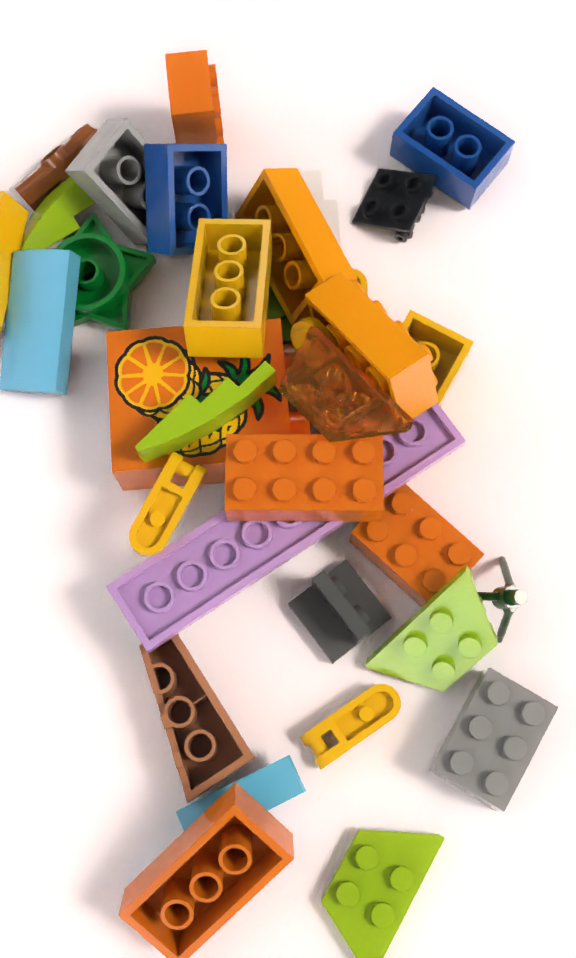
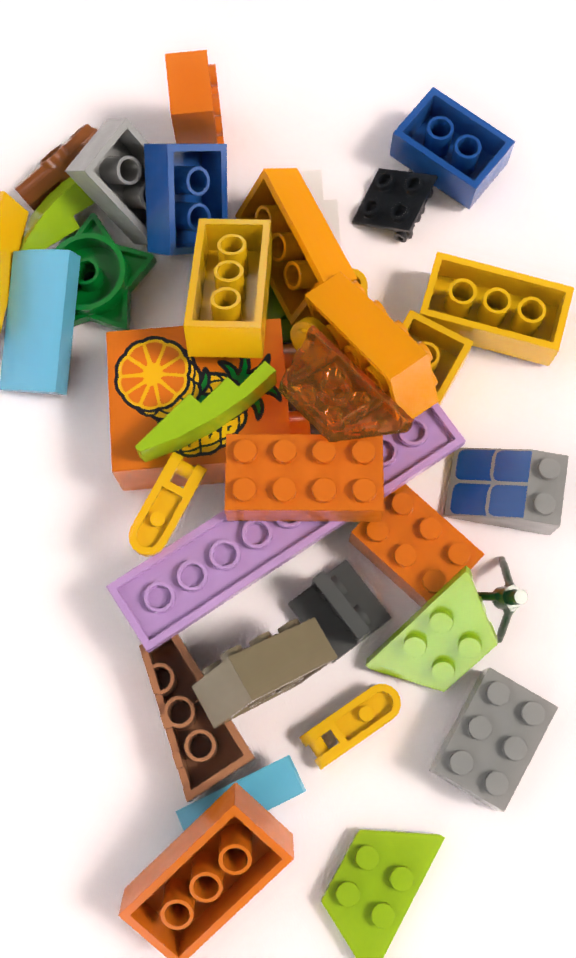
(262, 670): none -> dark tan brick
(498, 307): none -> yellow brick
(507, 488): none -> slope

